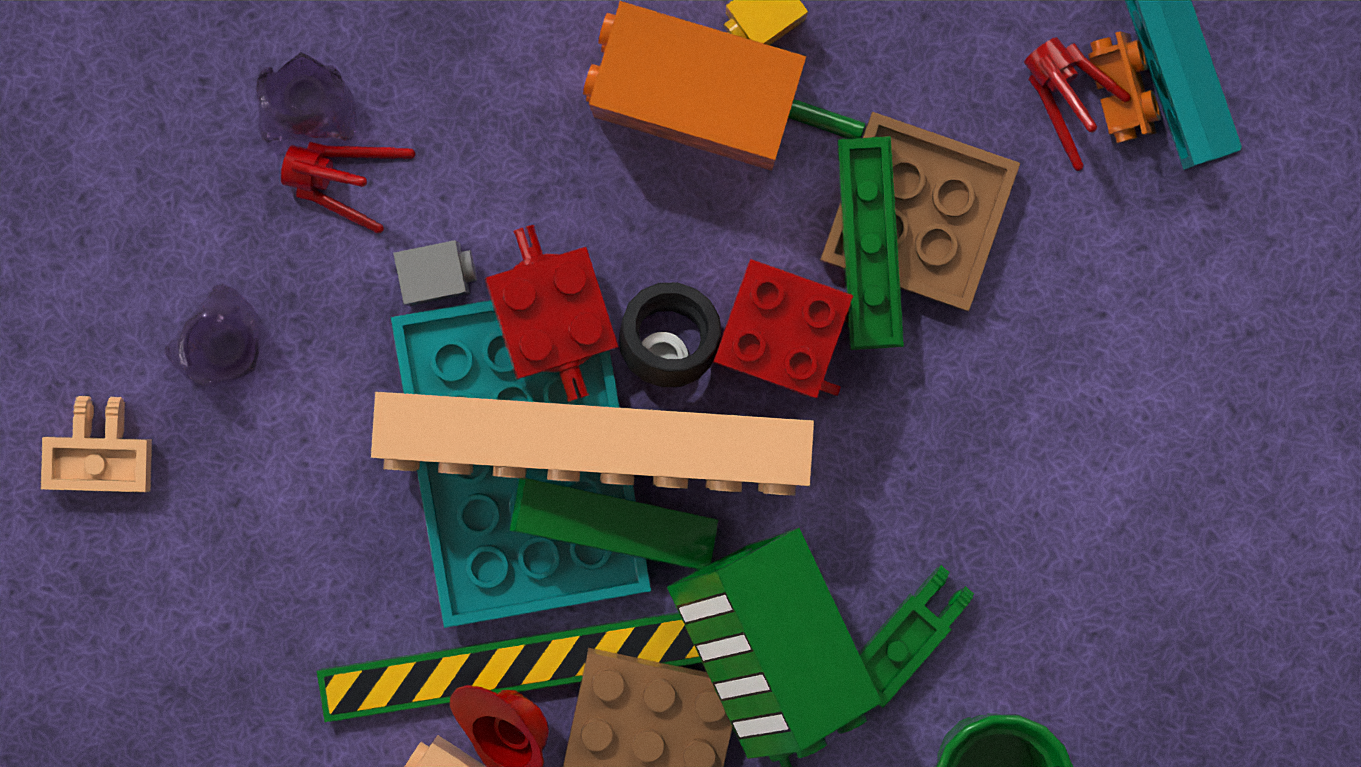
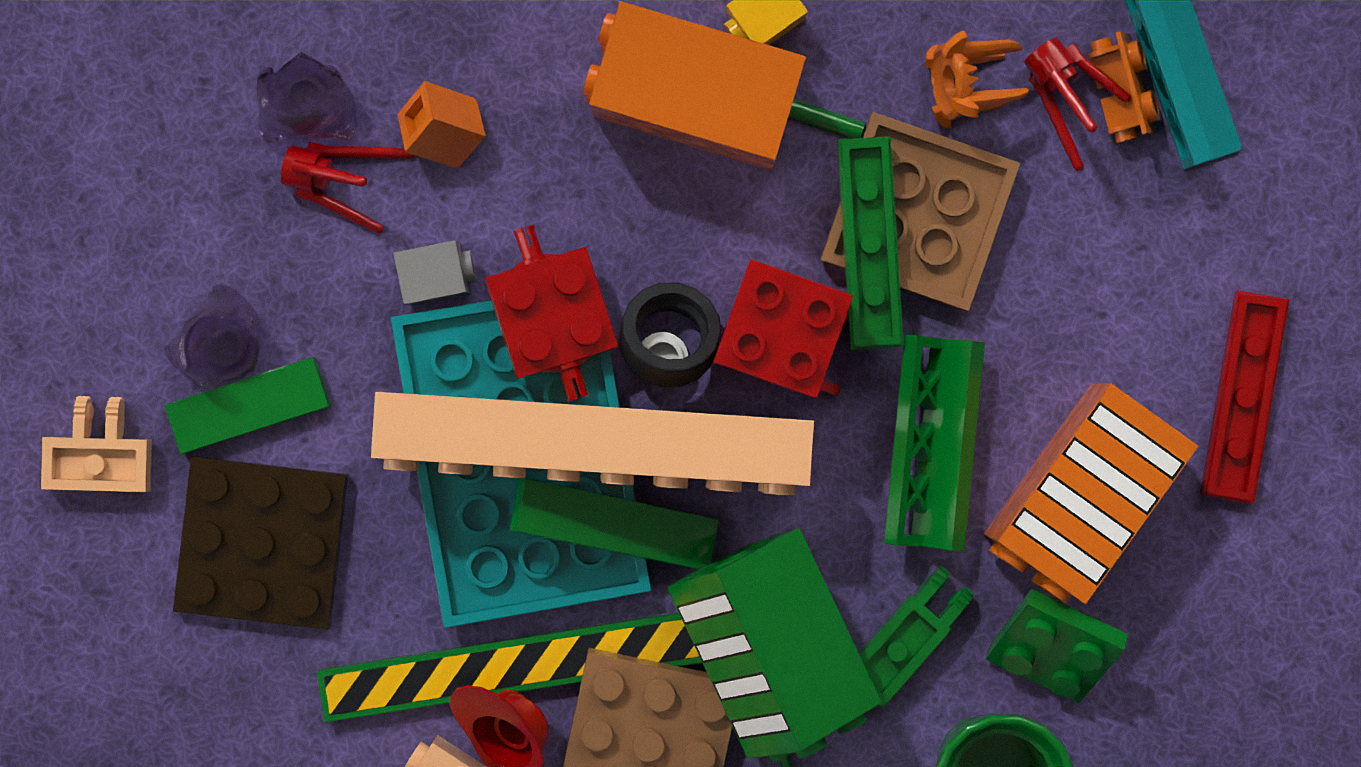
(247, 405): none -> green tile
(260, 542): none -> dark brown plate
(441, 125): none -> orange panel
(941, 443): none -> green fence
(956, 60): none -> orange piece
(1056, 646): none -> green plate
(1089, 493): none -> orange brick
(1244, 397): none -> red tile

